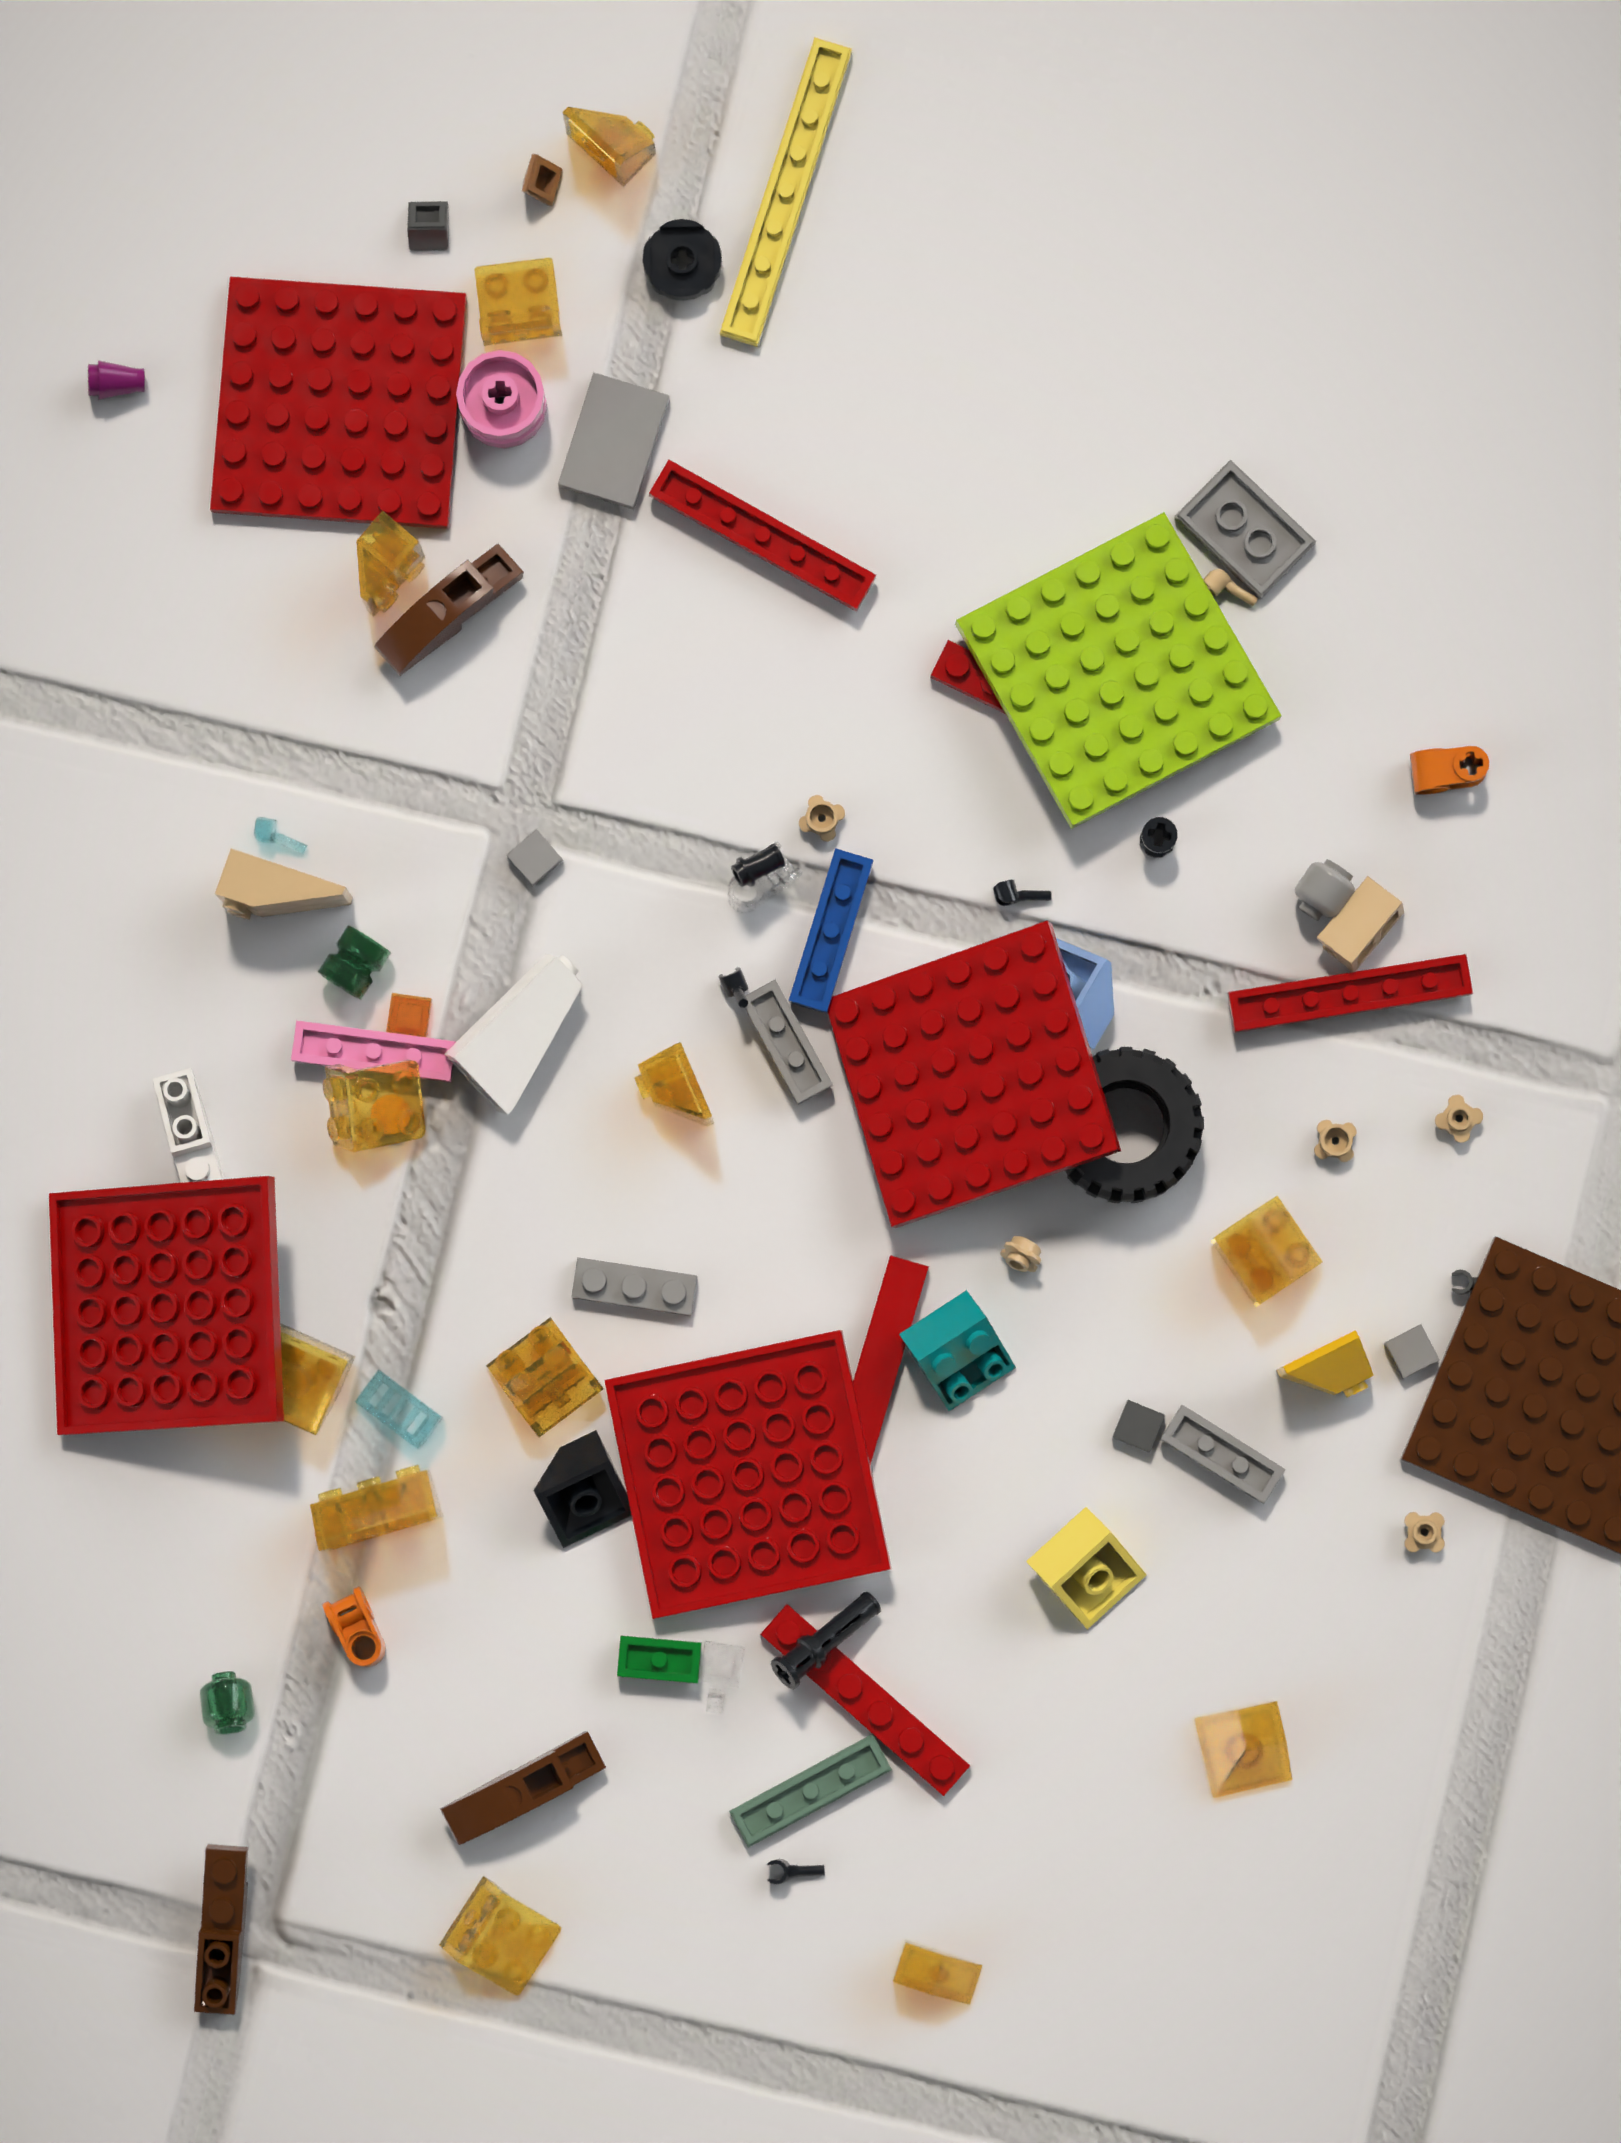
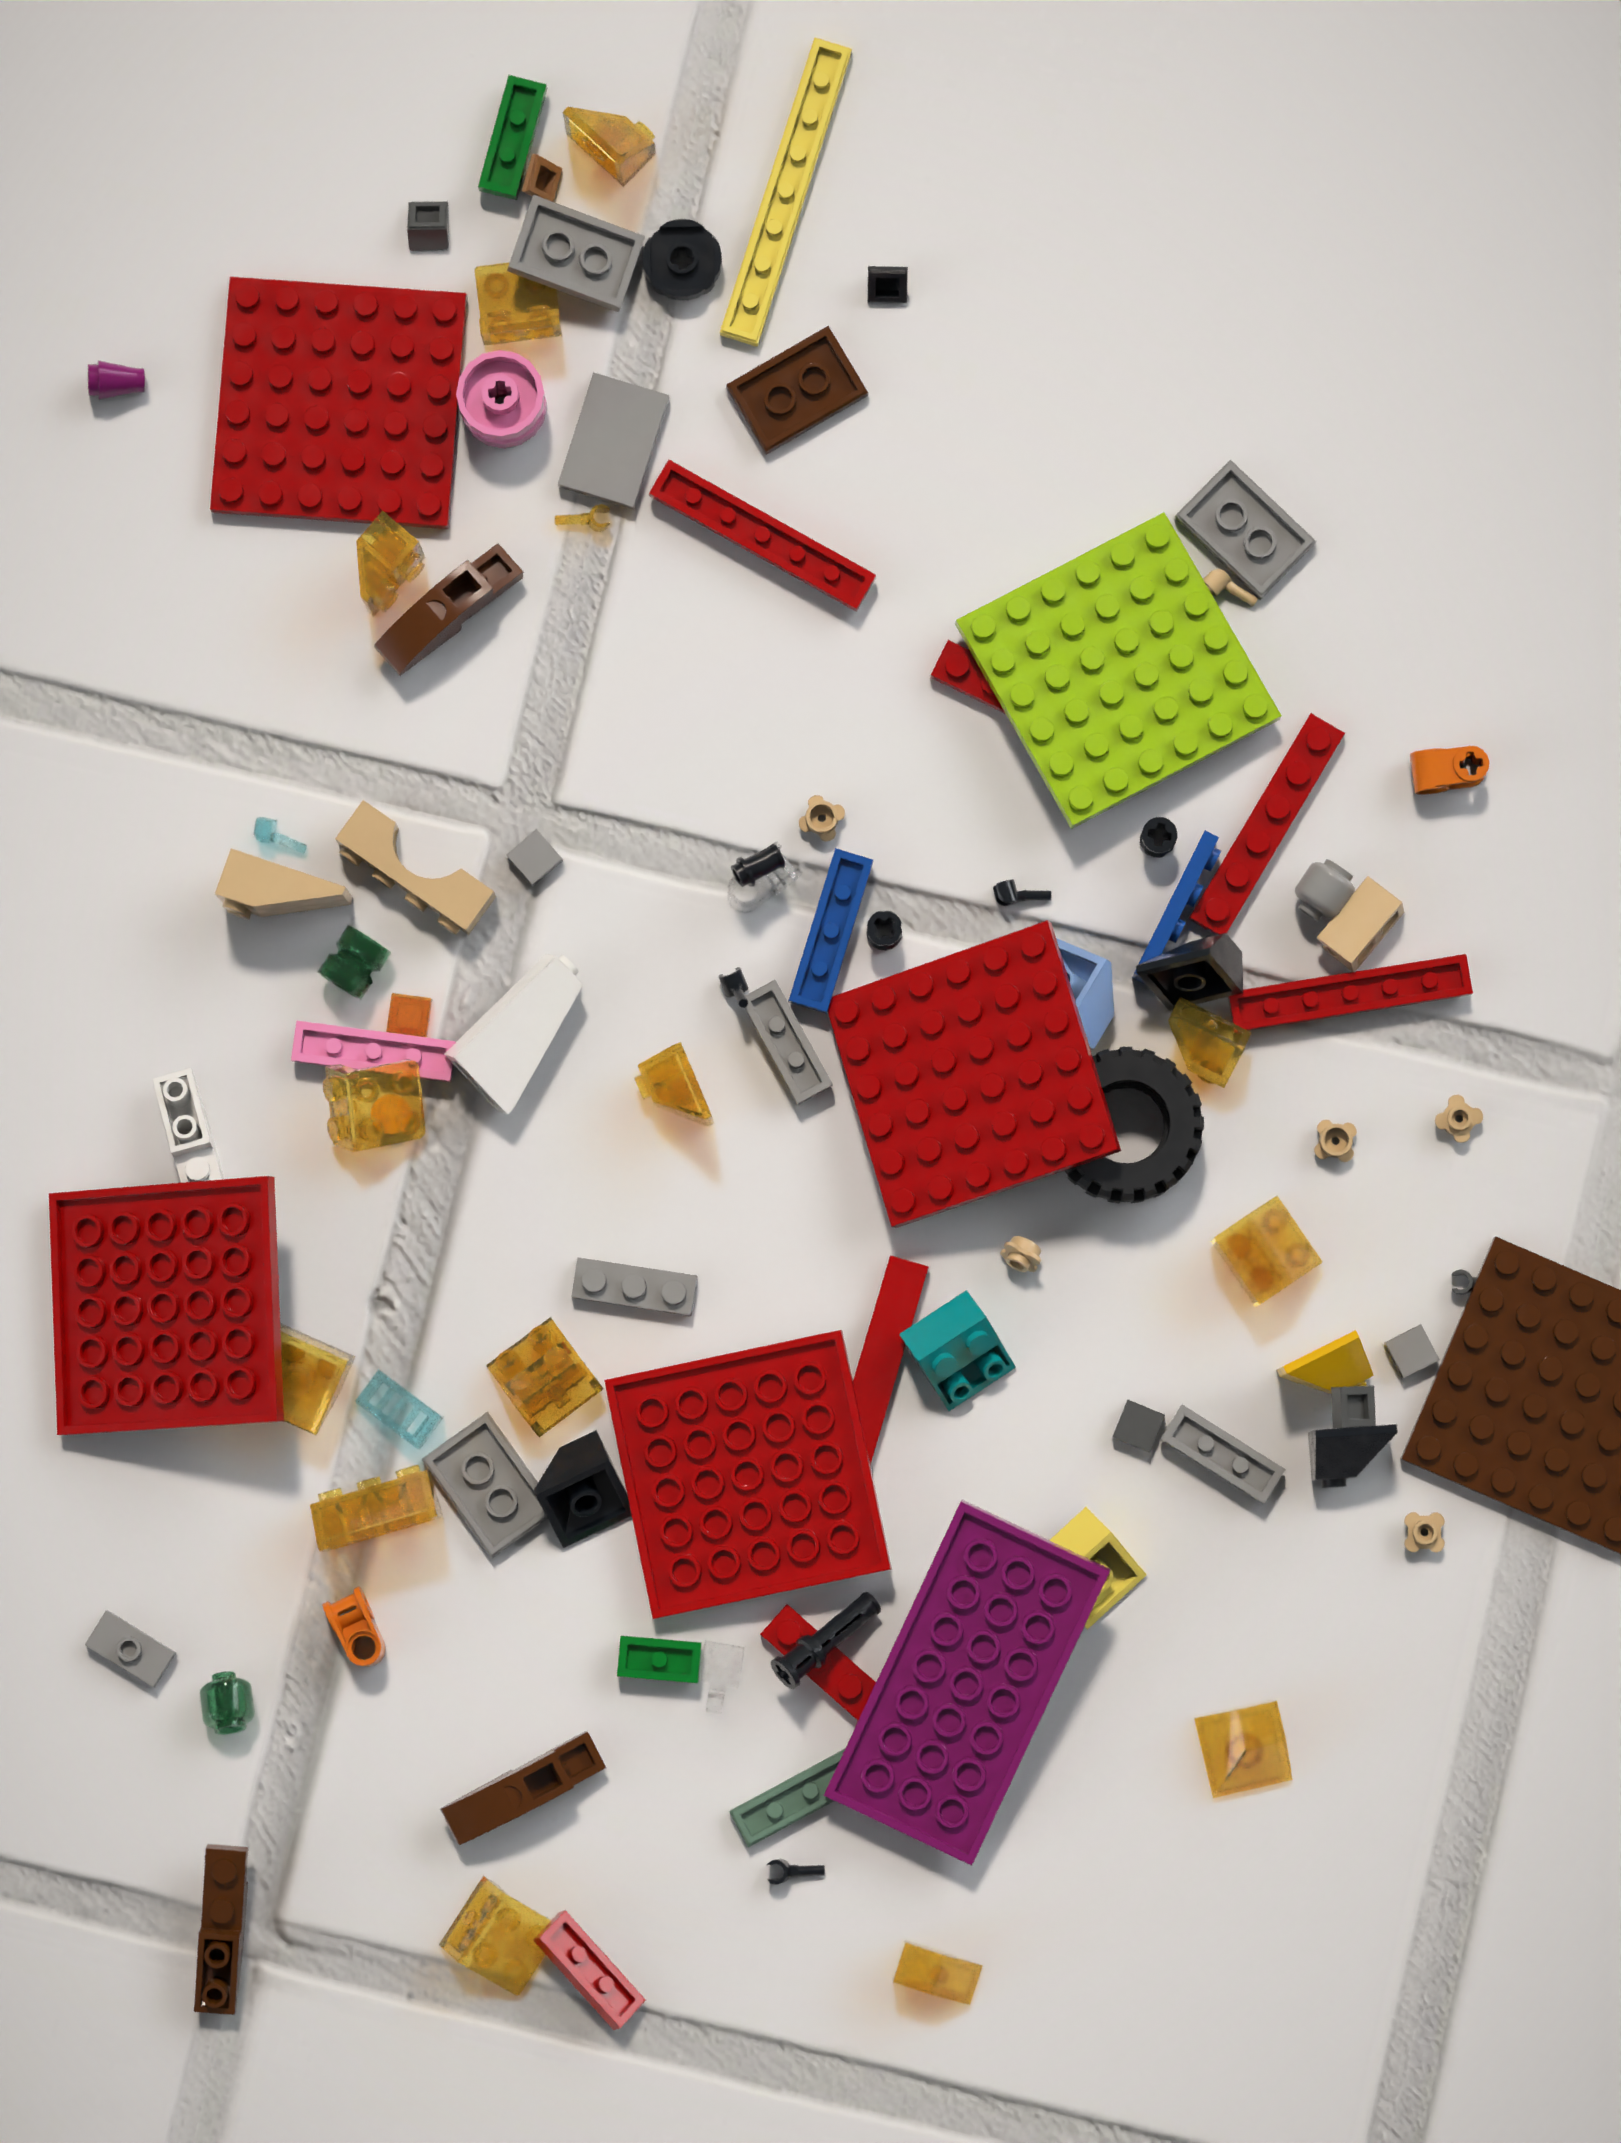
(130, 1648): none -> light grey plate
(456, 898): none -> tan arch
(487, 1484): none -> light grey tile
(512, 137): none -> green plate
(575, 253): none -> light grey plate
(585, 518): none -> clear yellow hand
(589, 1970): none -> plate
(797, 390): none -> reddish brown tile
(884, 943): none -> black bush
(887, 284): none -> black slope
(967, 1682): none -> magenta plate
(1185, 893): none -> blue plate
(1195, 971): none -> black slope
(1207, 1042): none -> clear yellow slope
(1267, 825): none -> red plate
(1345, 1451): none -> black slope
(1353, 1406): none -> dark grey plate

